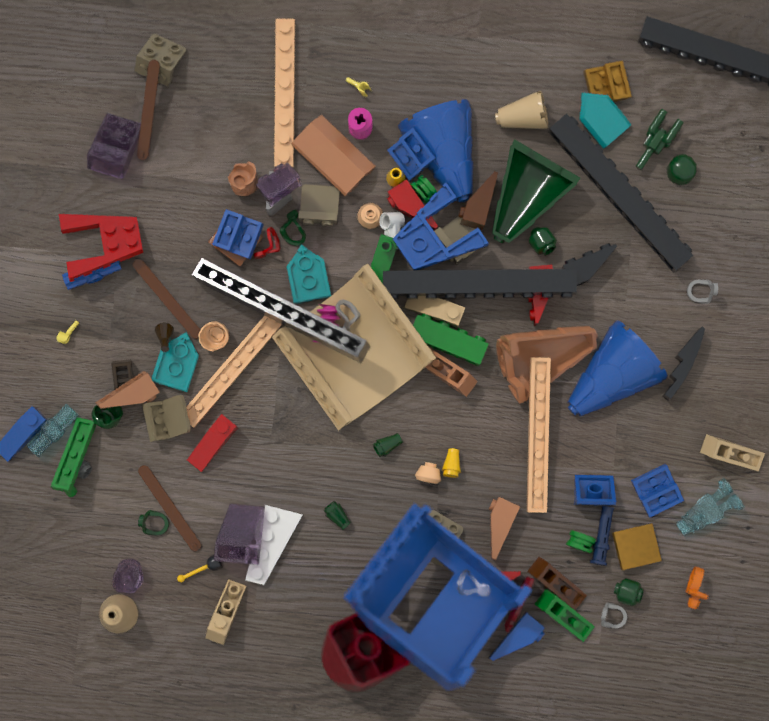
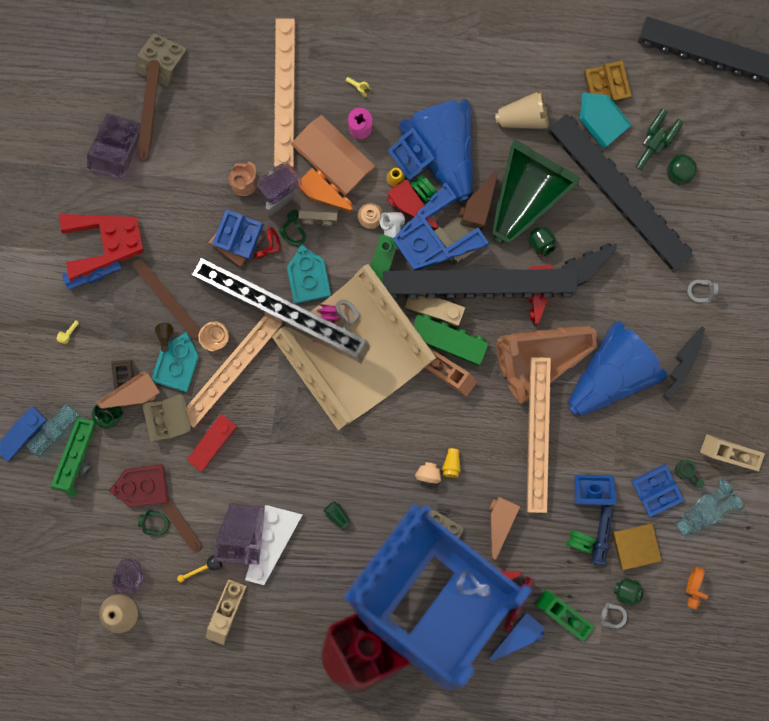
(141, 486): none -> dark red tile
(319, 191): none -> orange slope
(387, 444): dark green cone -> none
(557, 583): reddish brown slope -> none
(686, 470): none -> dark green piece

